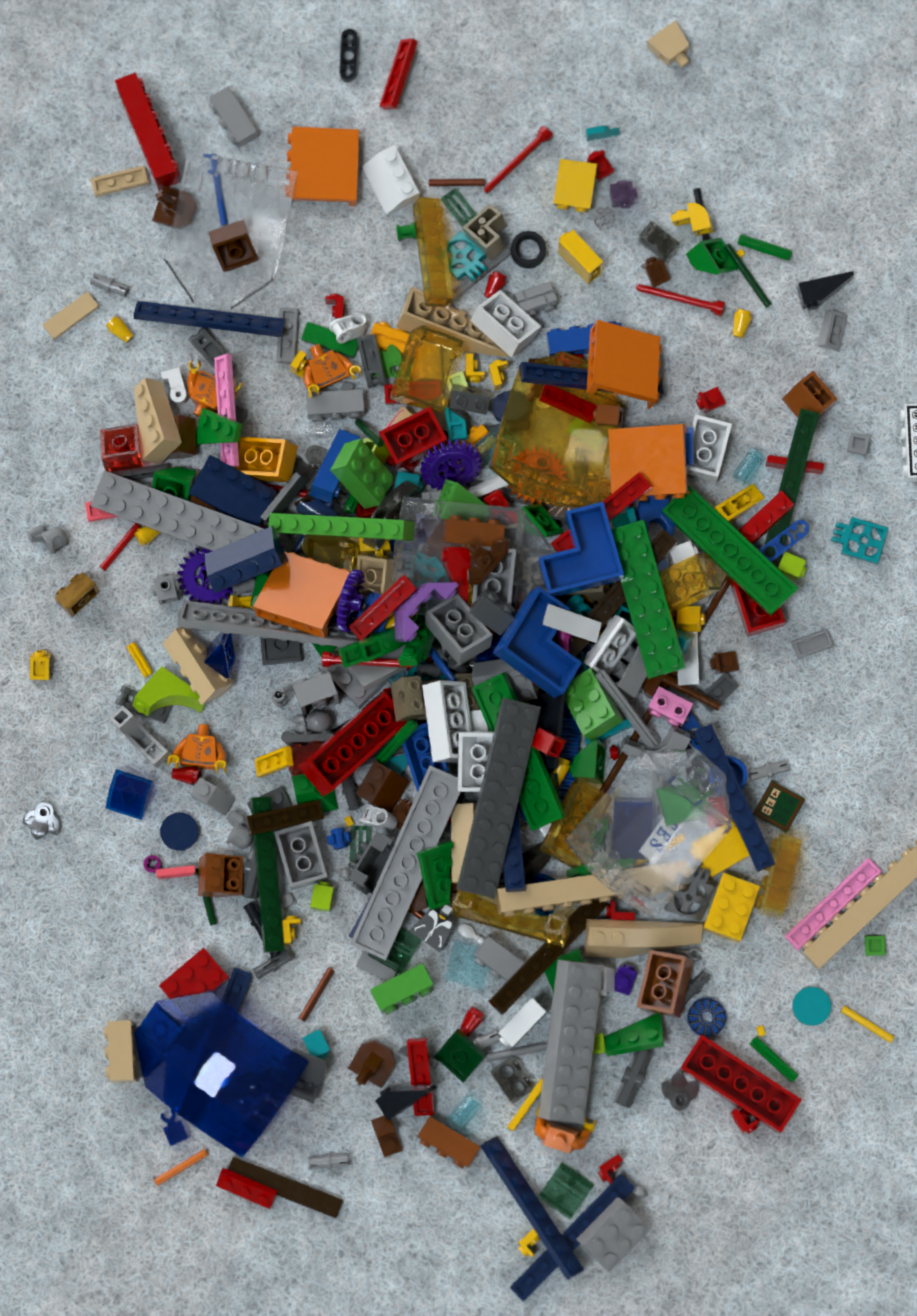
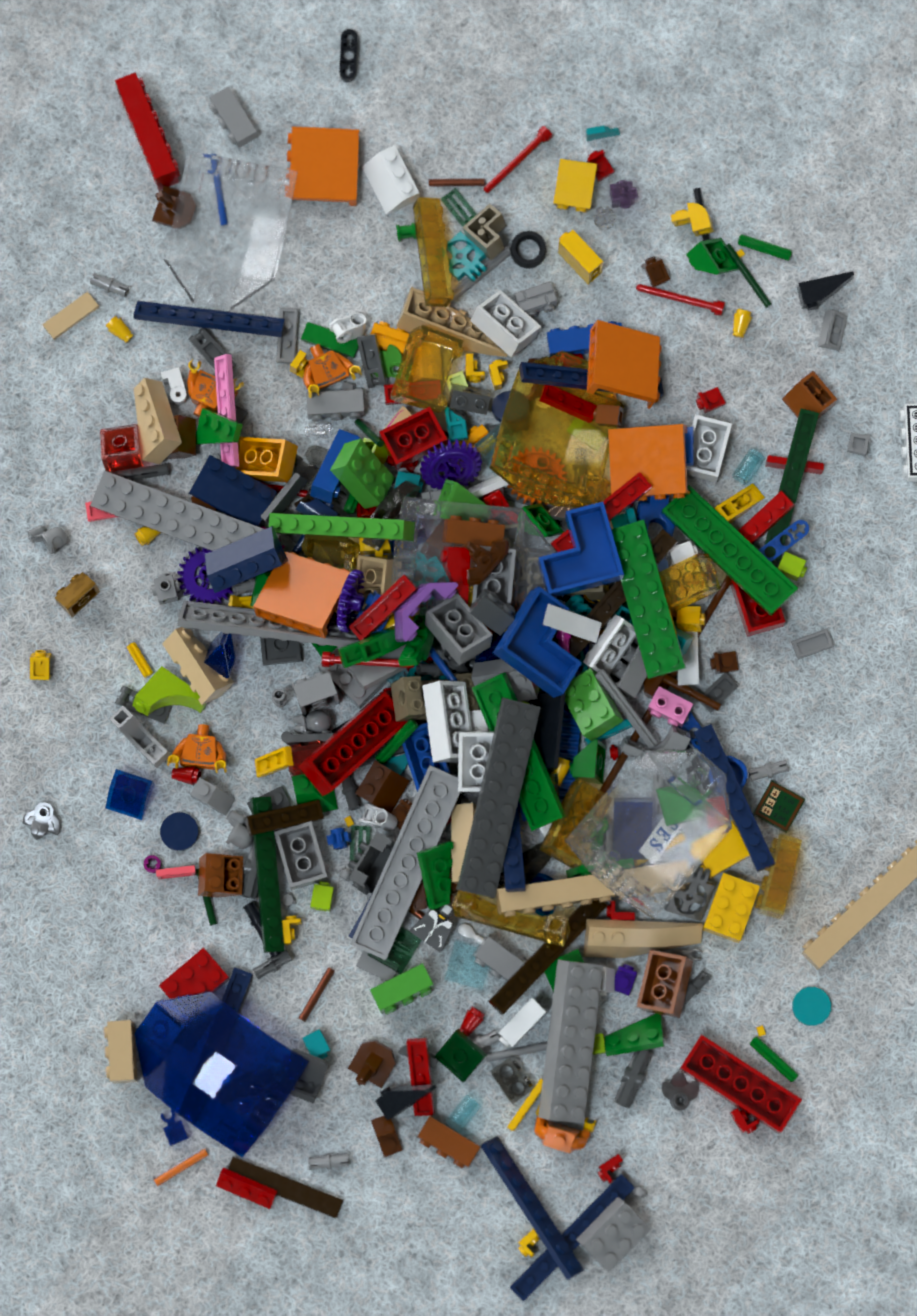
(119, 181): tan tile -> none
(120, 546): red bar -> none
(174, 481): green slope -> none
(233, 245): reddish brown slope -> none
(338, 300): red bracket -> none
(398, 74): red plate -> none
(495, 283): red cone -> none
(548, 742): red brick -> none
(565, 1190): clear green slope -> none
(659, 242): clear smoke brick -> none
(670, 45): tan torso -> none
(718, 1017): tile -> none
(833, 904): bright pink tile -> none
(846, 535): teal piece -> none
(867, 1024): yellow bar -> none
(874, 945): bright green tile -> none

